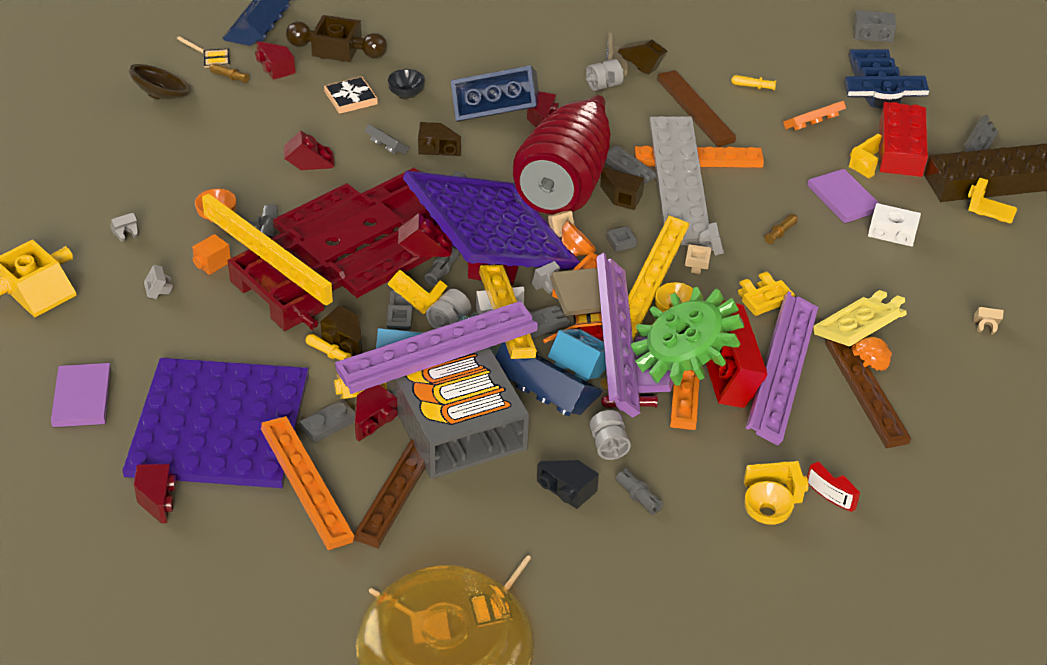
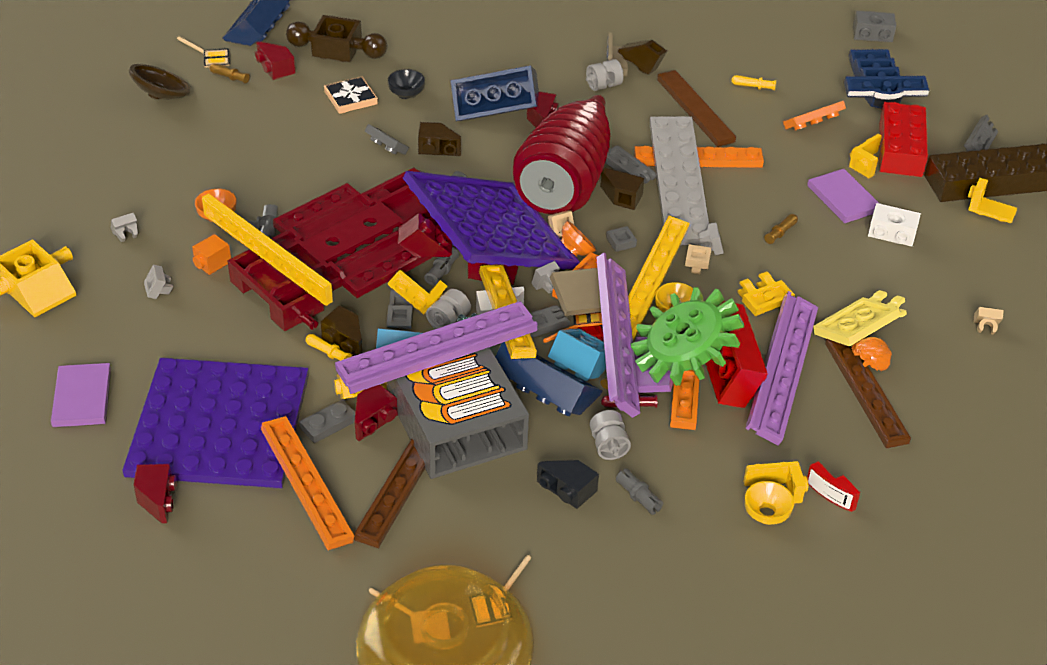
(307, 153): dark red slope -> none

